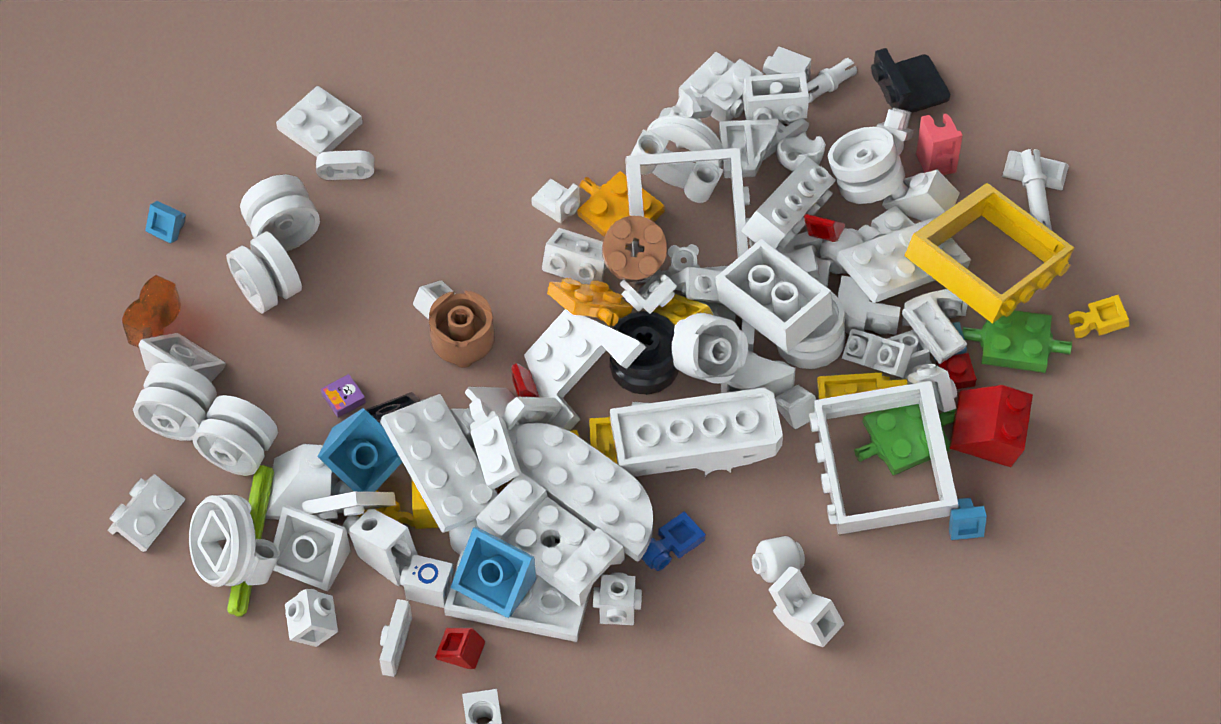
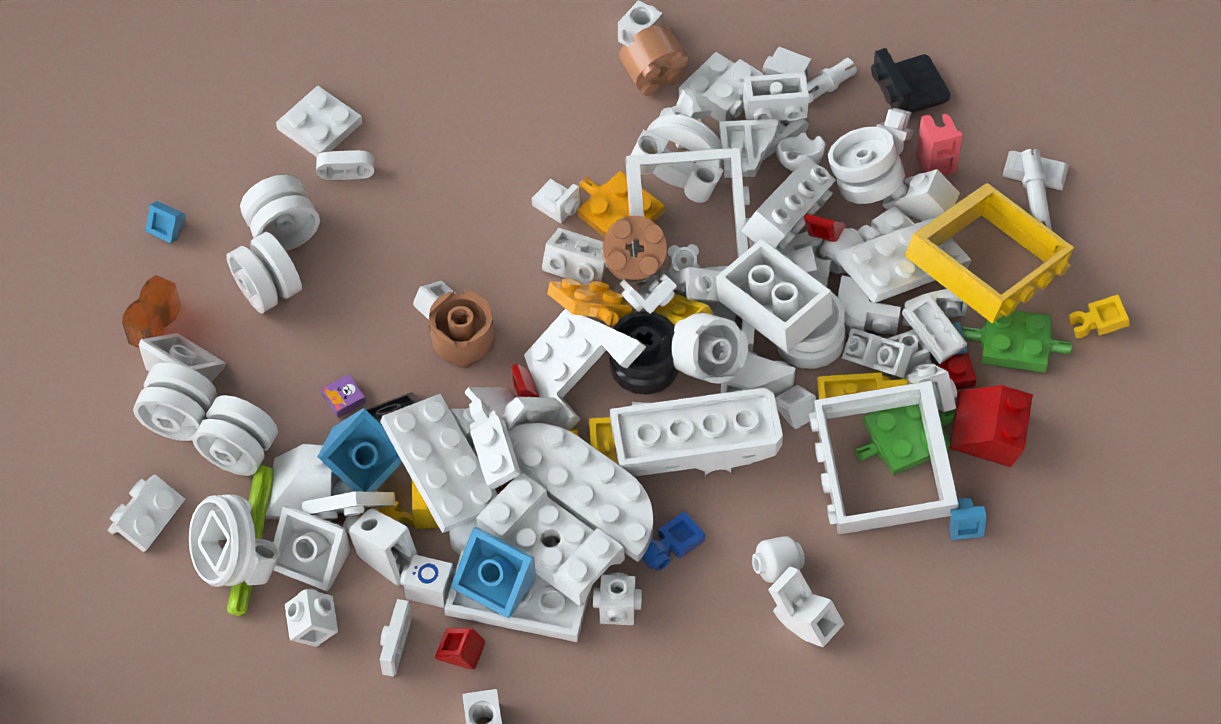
(637, 19): none -> white brick
(654, 59): none -> nougat brick

